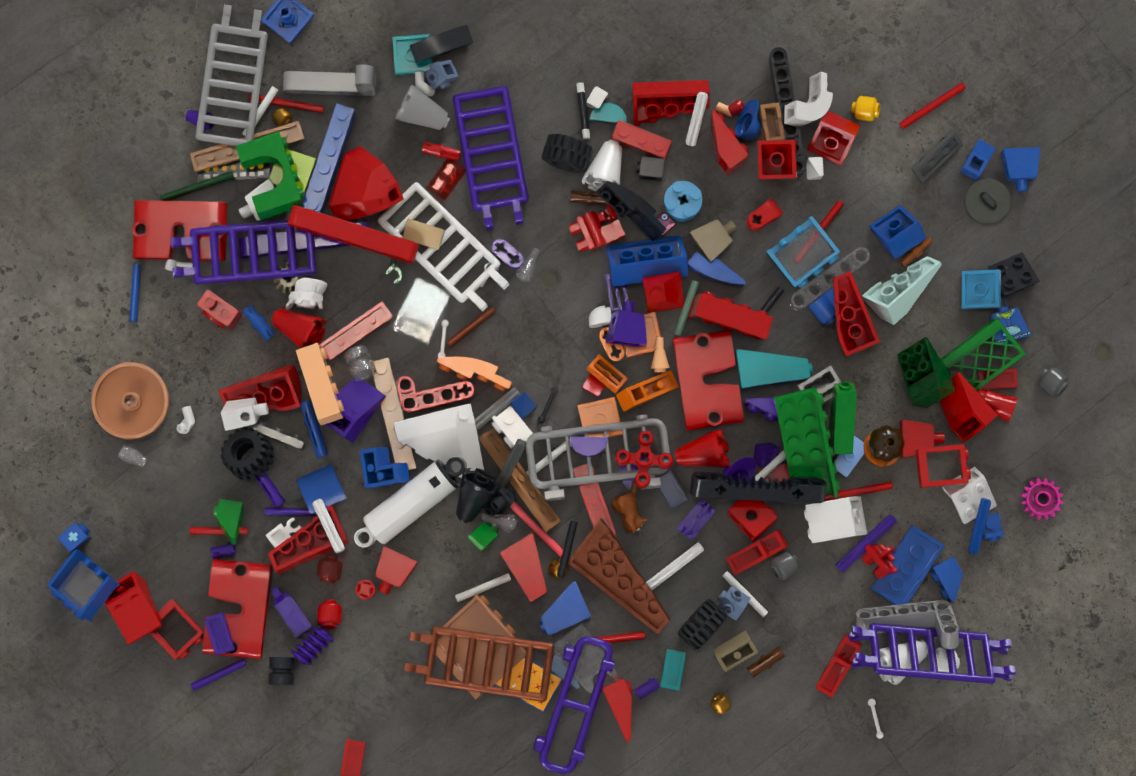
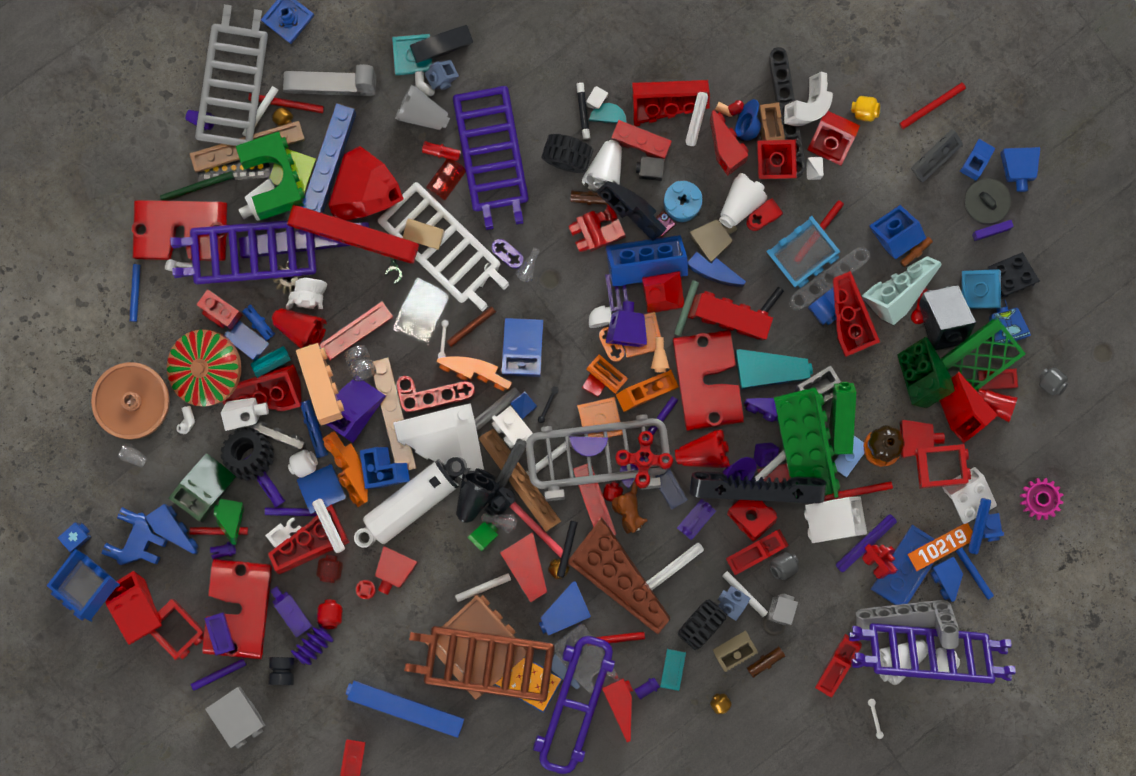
(138, 540): none -> blue connector
(166, 525): none -> blue slope
(202, 487): none -> dark green slope
(204, 367): none -> dish
(236, 718): none -> light grey brick
(247, 340): none -> panel
(270, 361): none -> teal tile
(302, 463): none -> white head
(349, 462): none -> orange slope
(405, 708): none -> blue brick
(522, 347): none -> slope
(612, 491): none -> red piece
(663, 414): none -> dark purple bar
(742, 200): none -> white cone
(782, 609): none -> light grey brick
(916, 315): none -> red bar
(941, 546): none -> orange sticker
(946, 317): none -> slope
(974, 573): none -> blue bar
(992, 230): none -> dark purple tile

